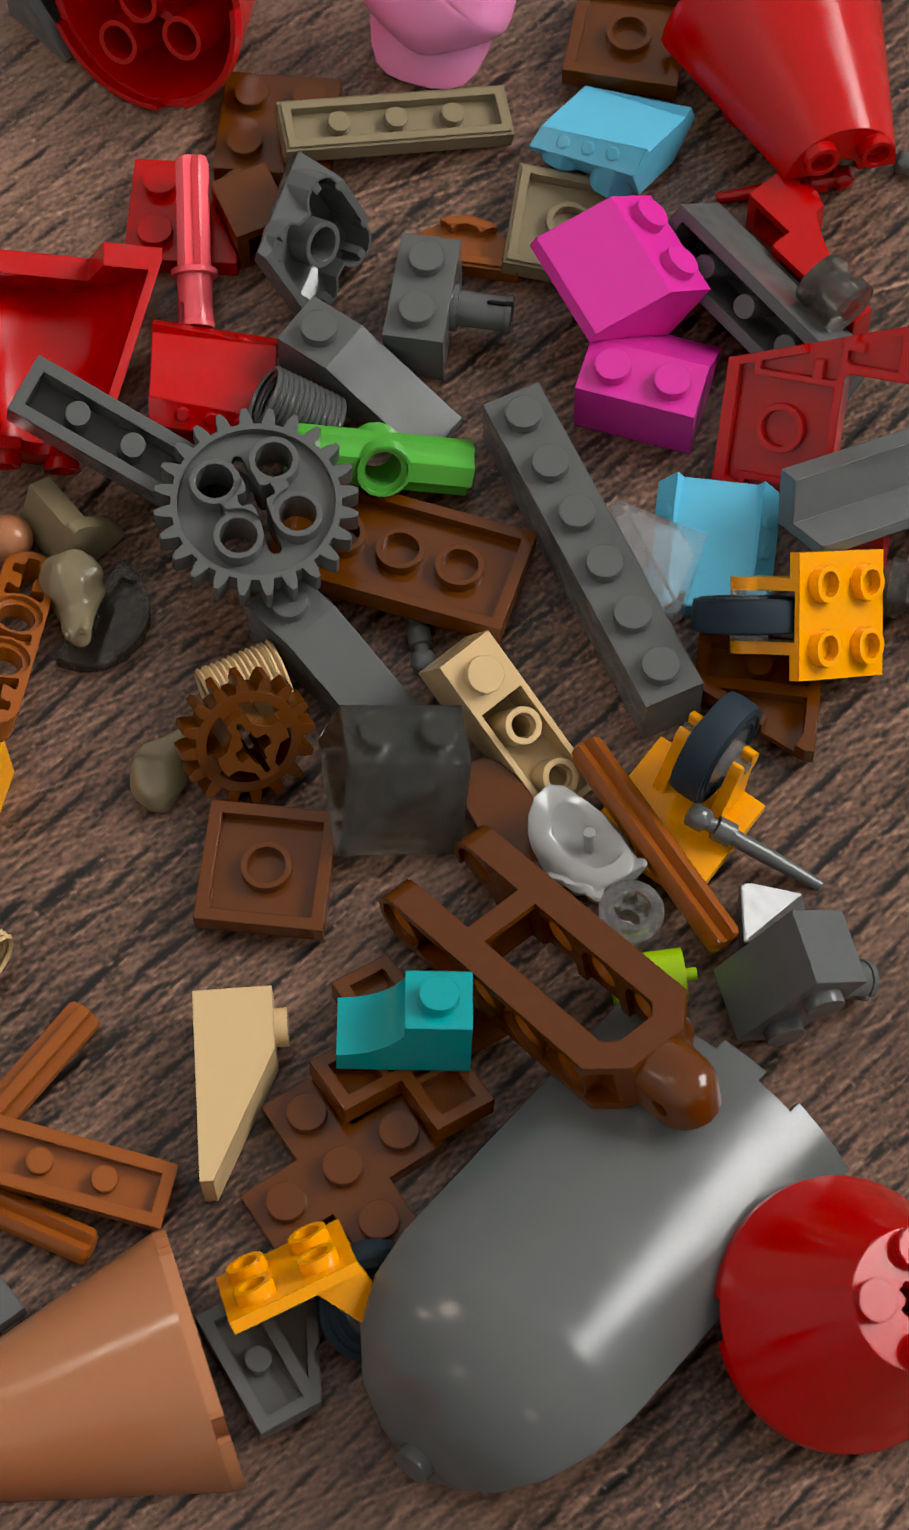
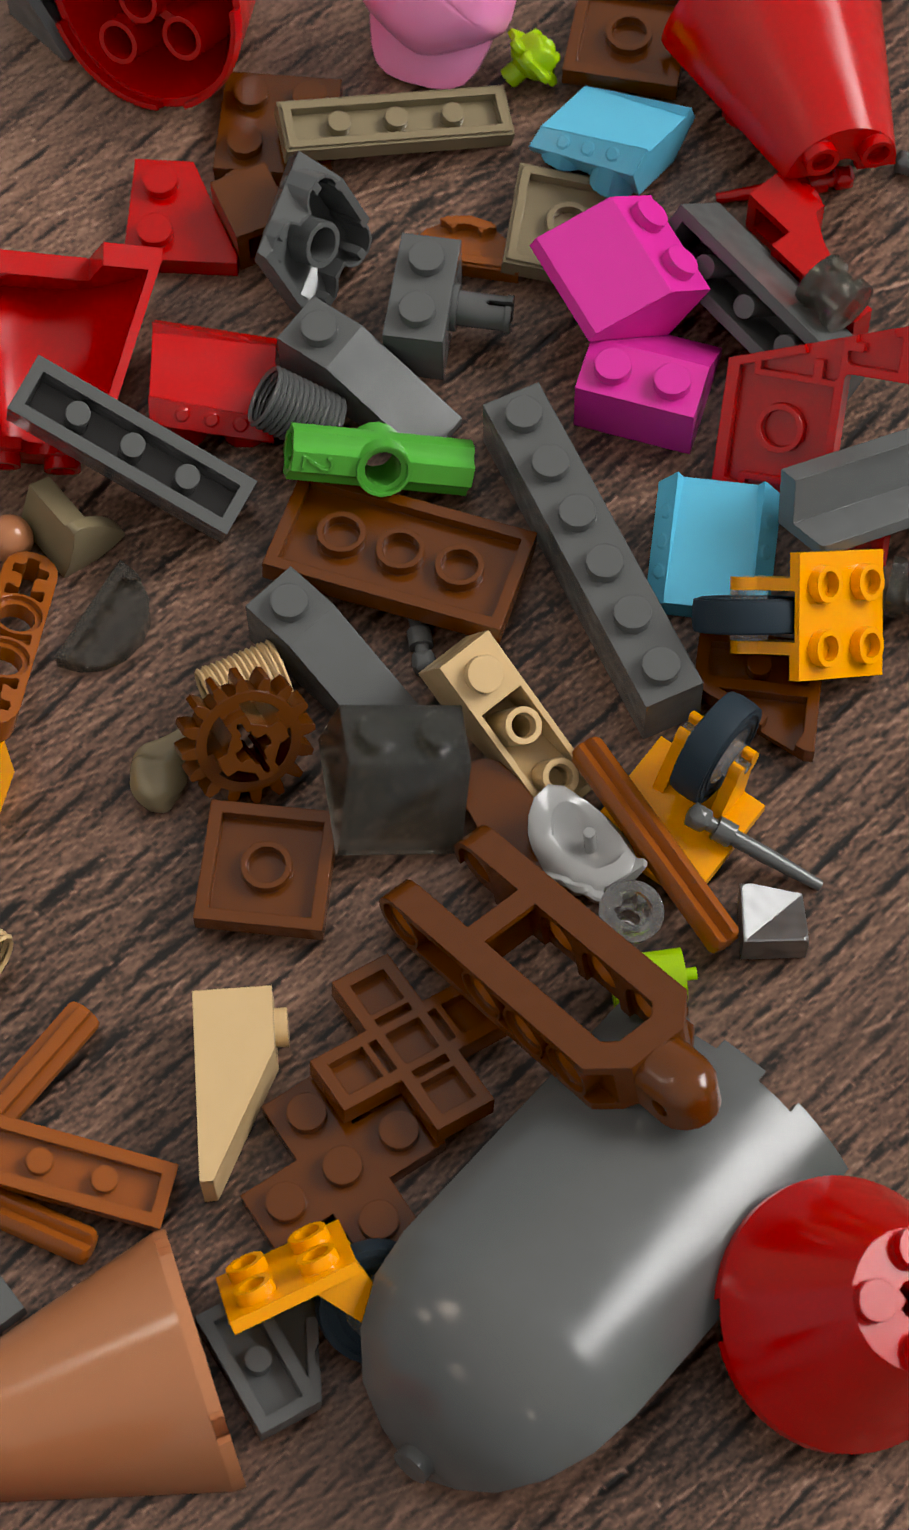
(76, 591): dark tan animal -> none
(194, 267): coral axle -> none
(309, 489): dark grey gear -> none
(410, 1026): teal arch -> none
(532, 58): none -> lime plant
(664, 552): clear slope -> none
(794, 975): dark grey brick -> none

